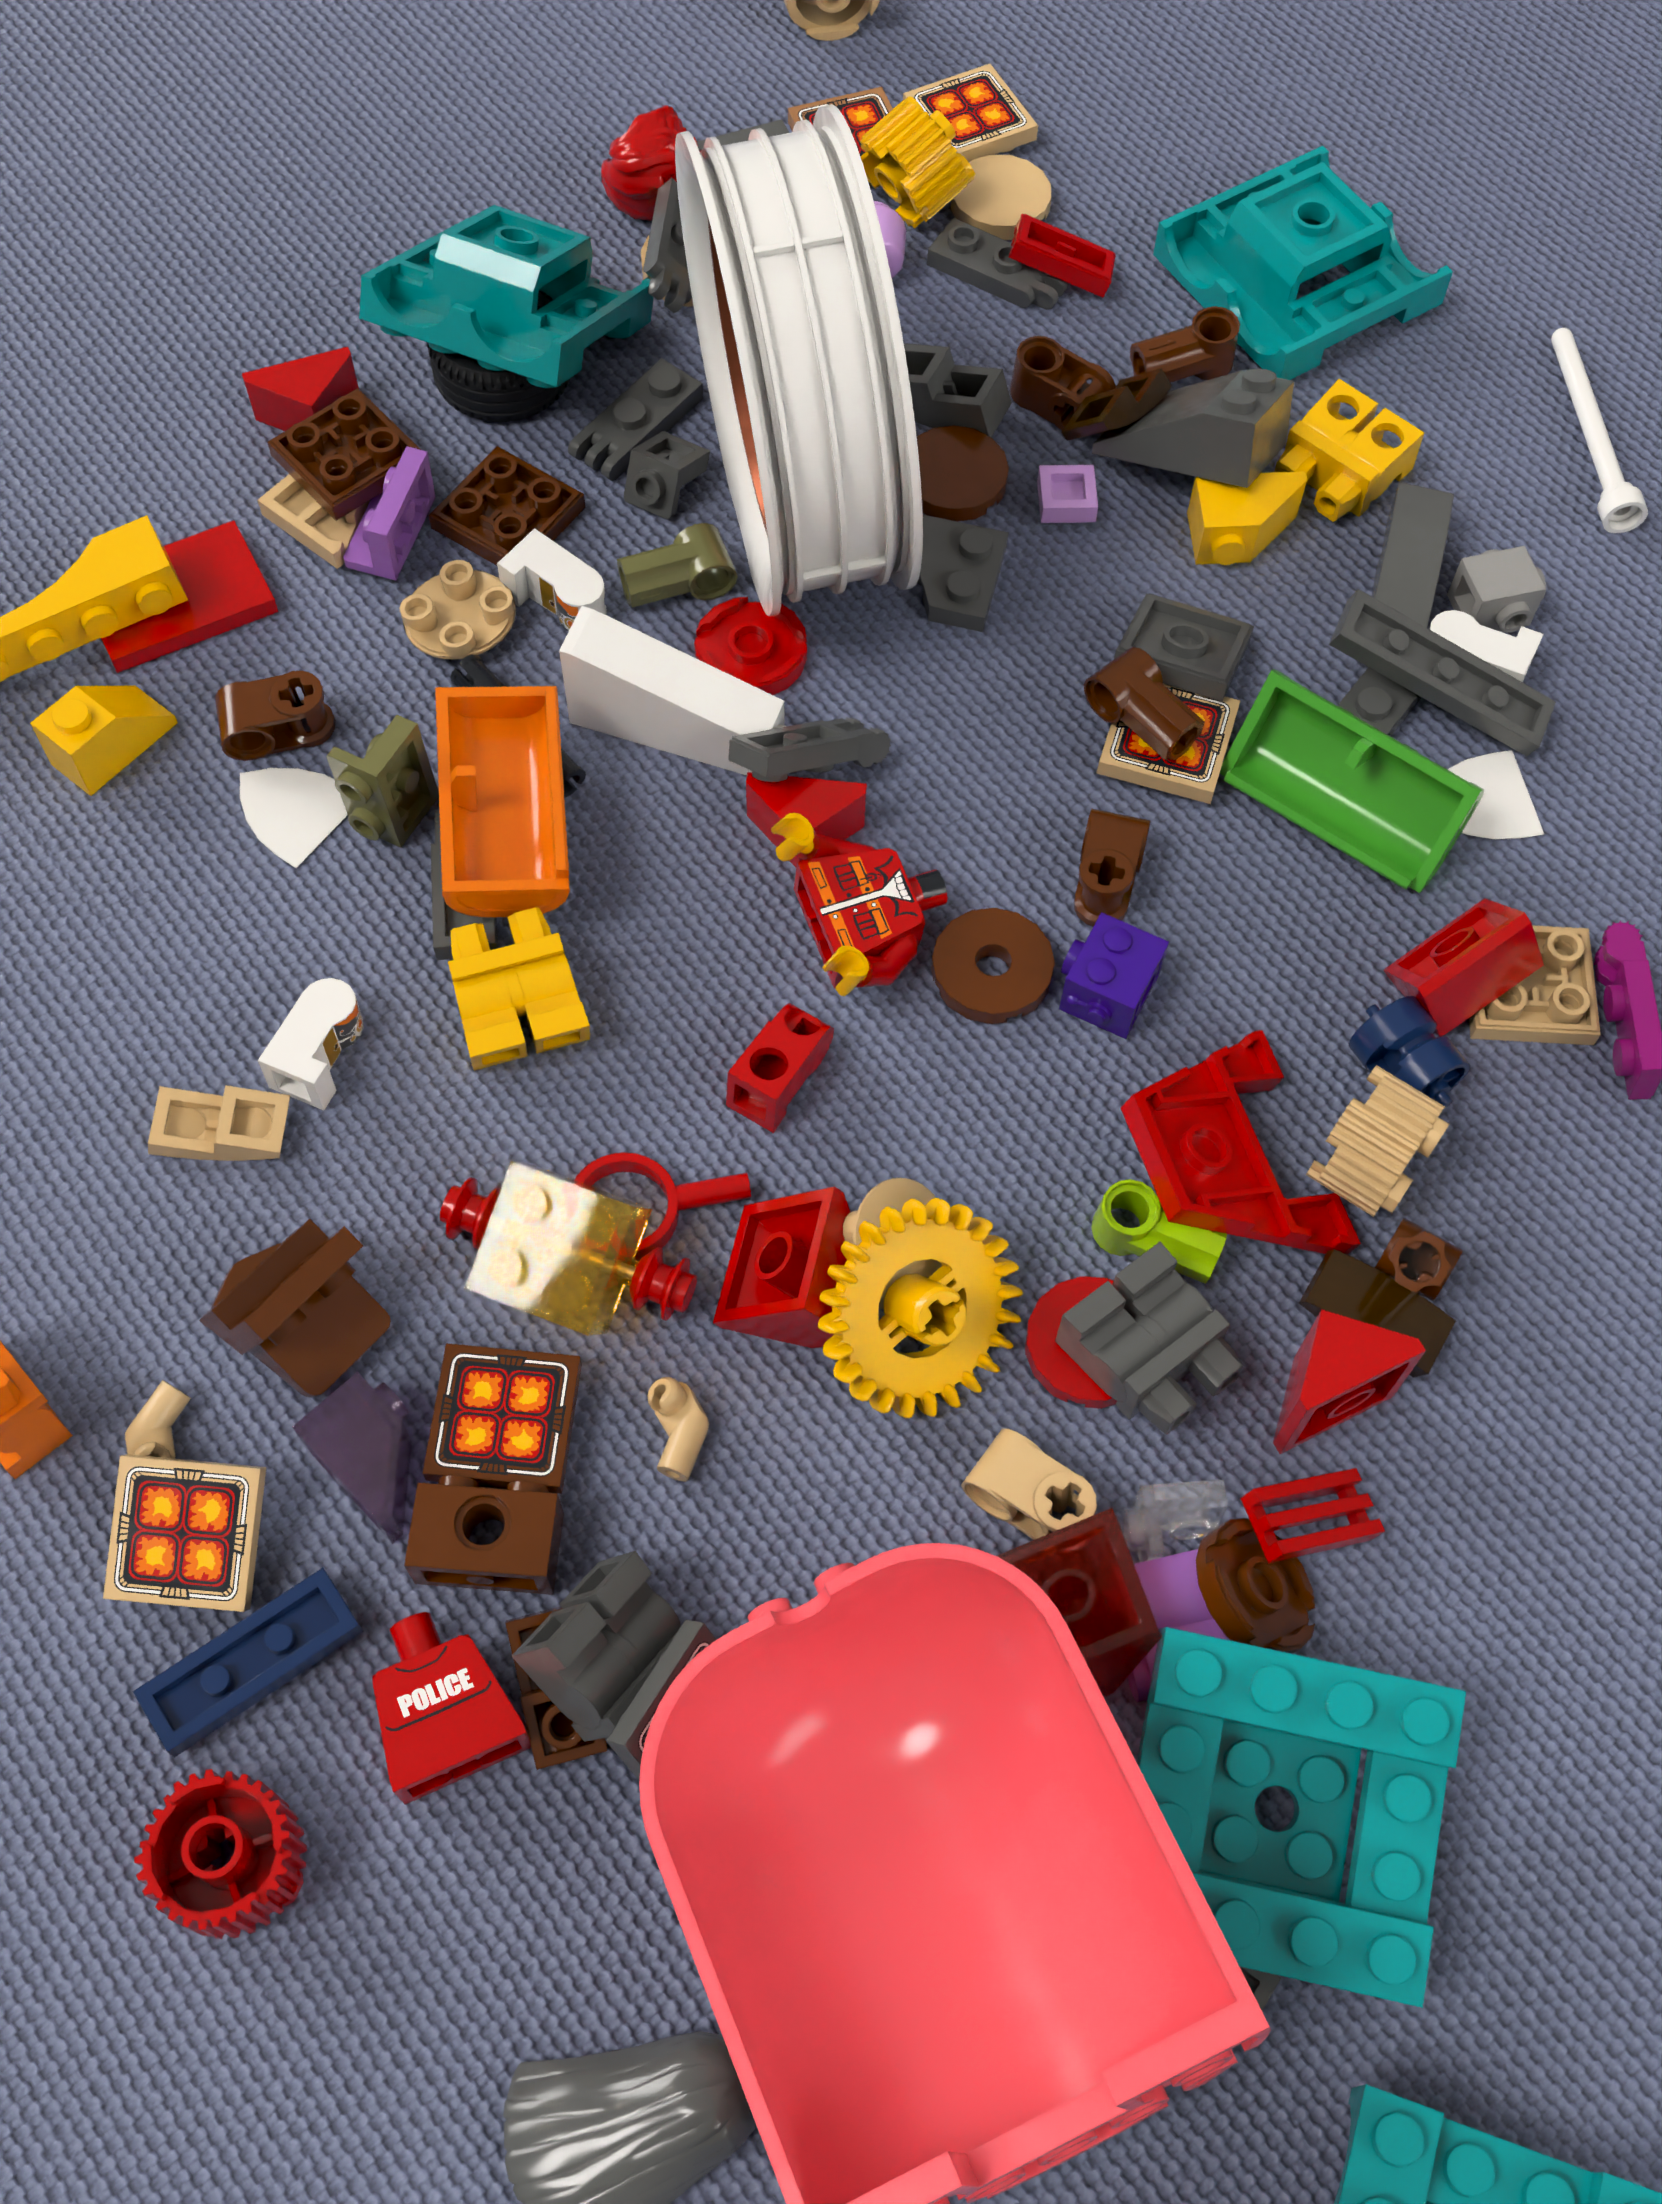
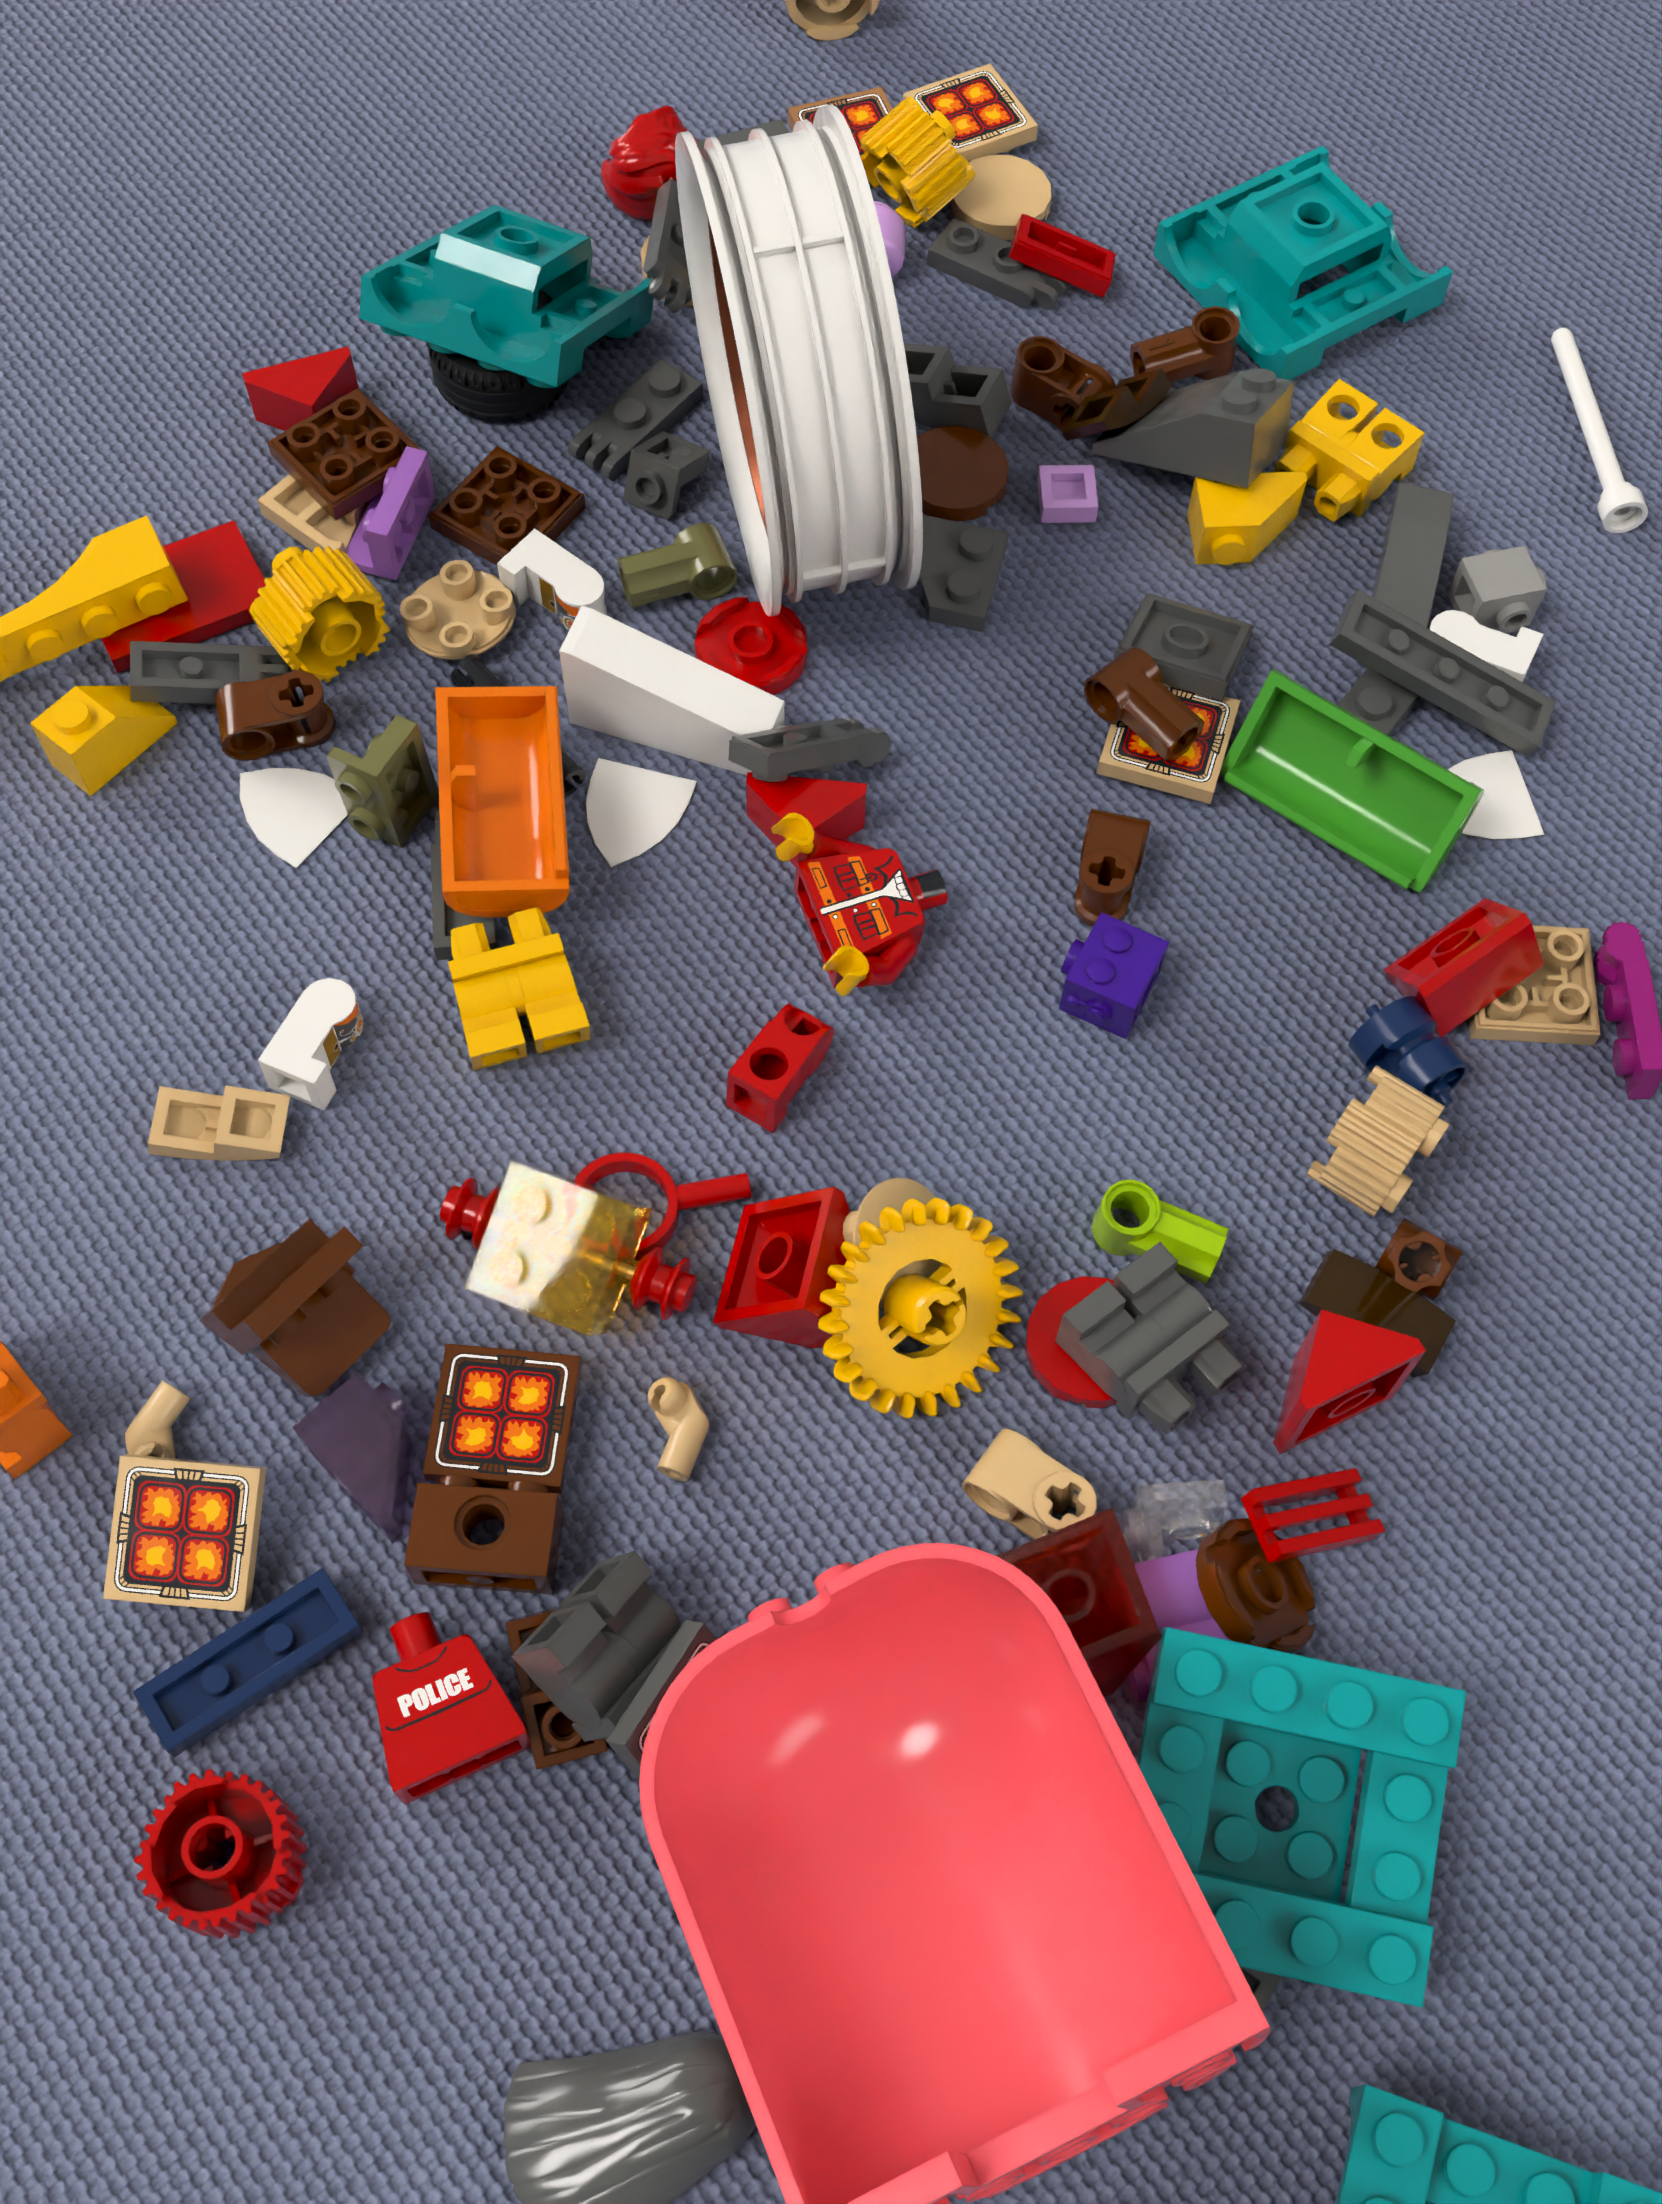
(196, 670): none -> dark grey hinge
(319, 611): none -> yellow brick
(633, 808): none -> white sticker
(999, 935): reddish brown tile -> none
(1211, 1162): red wing -> none

